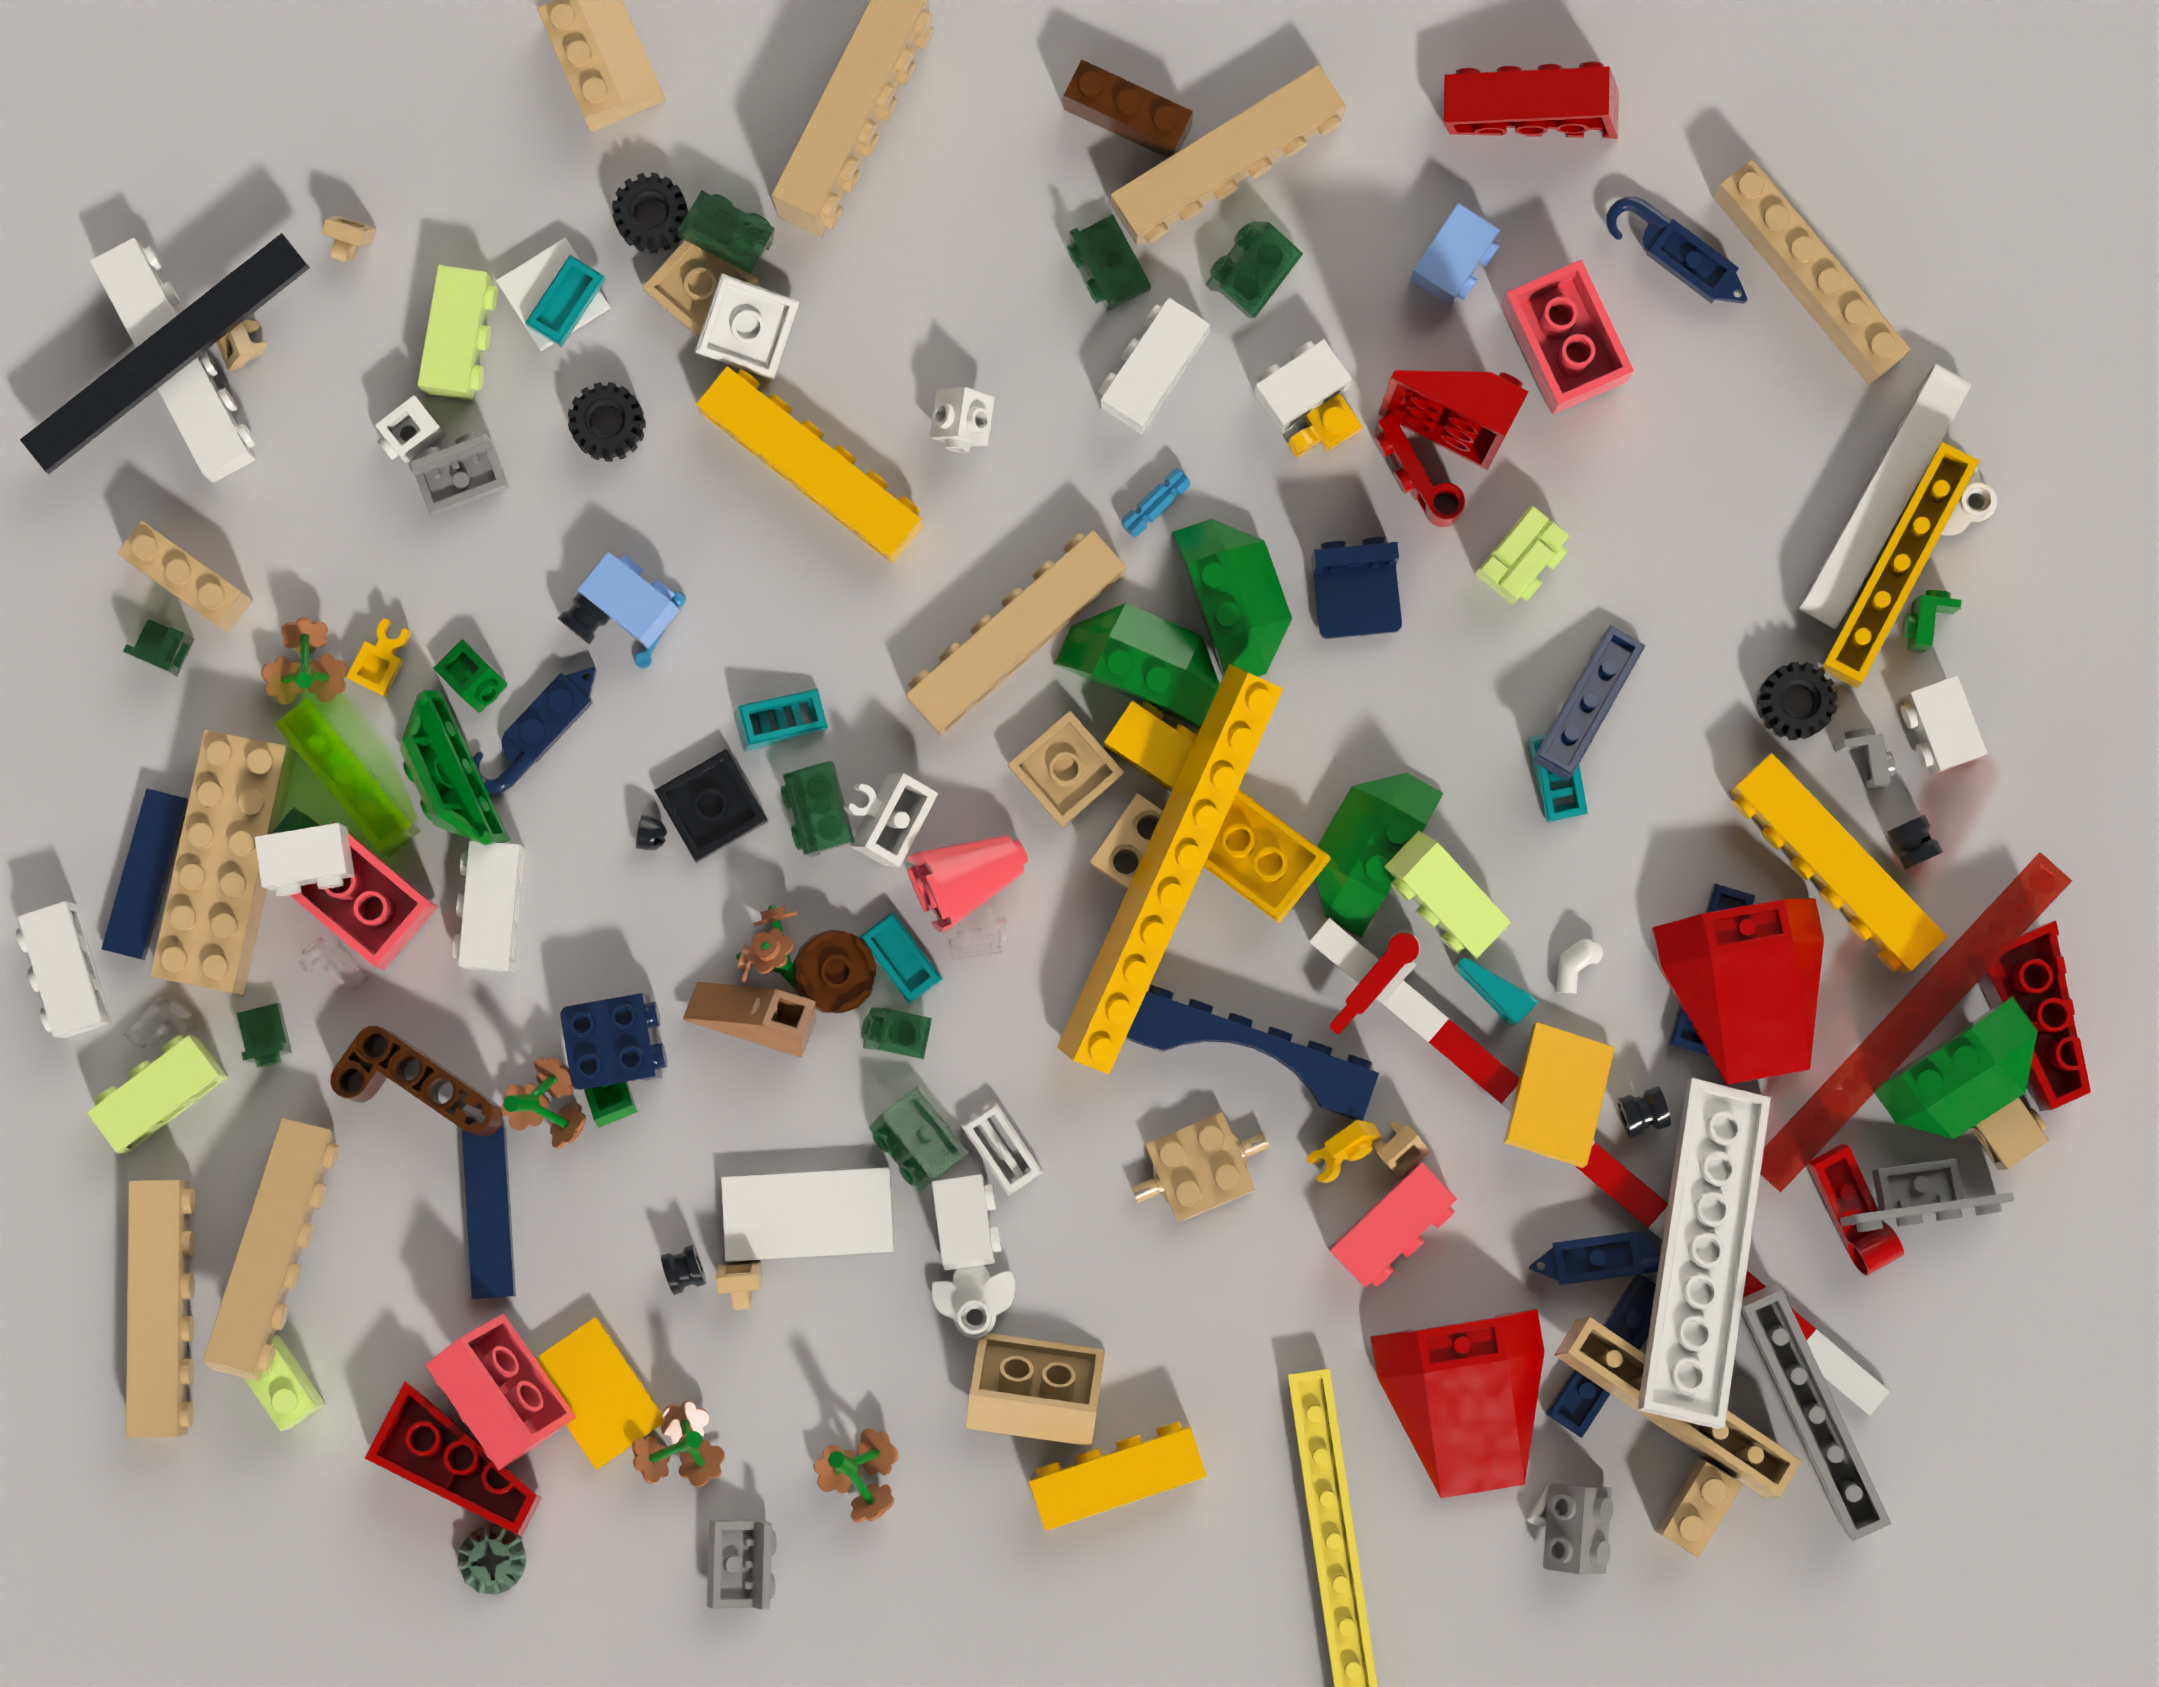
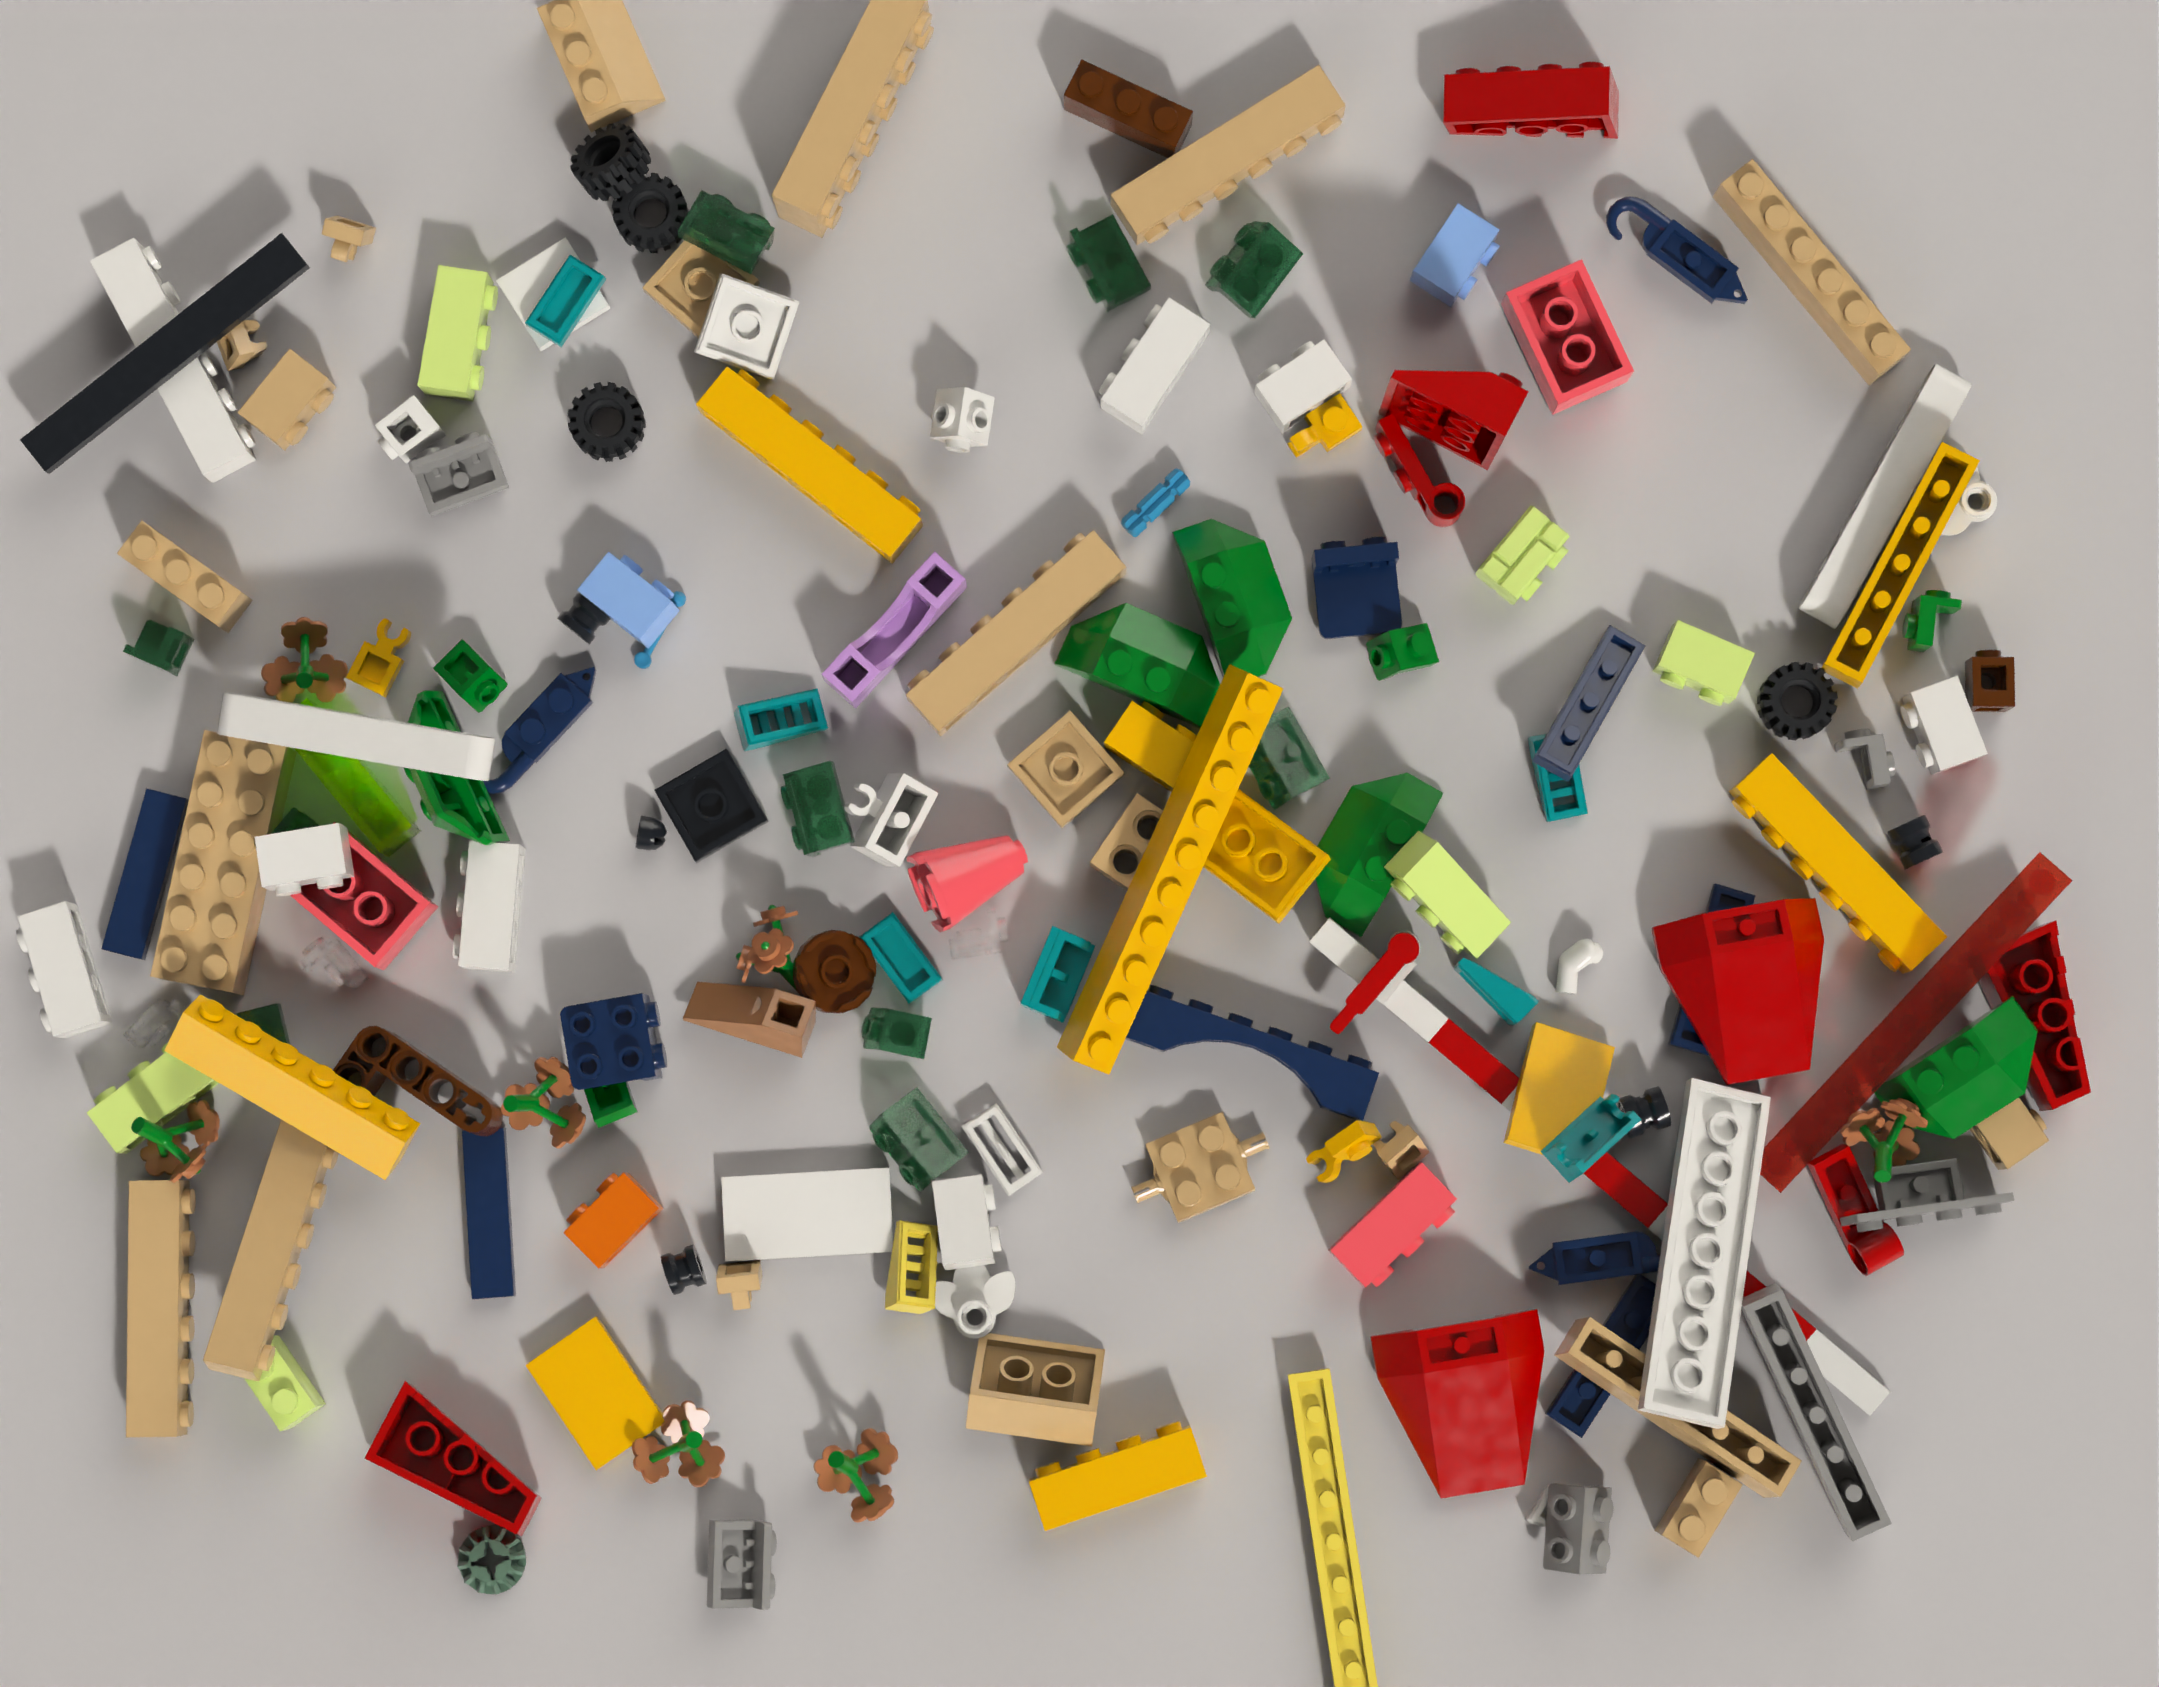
(165, 1146): none -> nougat plant
(288, 400): none -> tan brick
(292, 1086): none -> yellow brick
(356, 736): none -> white beam
(500, 1391): coral brick -> none
(610, 162): none -> black tyre
(612, 1218): none -> orange brick
(909, 617): none -> lavender arch
(926, 1284): none -> light yellow slope
(1057, 974): none -> teal hinge
(1285, 761): none -> clear green bracket
(1402, 651): none -> green bracket
(1589, 1137): none -> teal hinge
(1702, 663): none -> yellowish green brick
(1891, 1145): none -> nougat plant
(2001, 672): none -> reddish brown brick

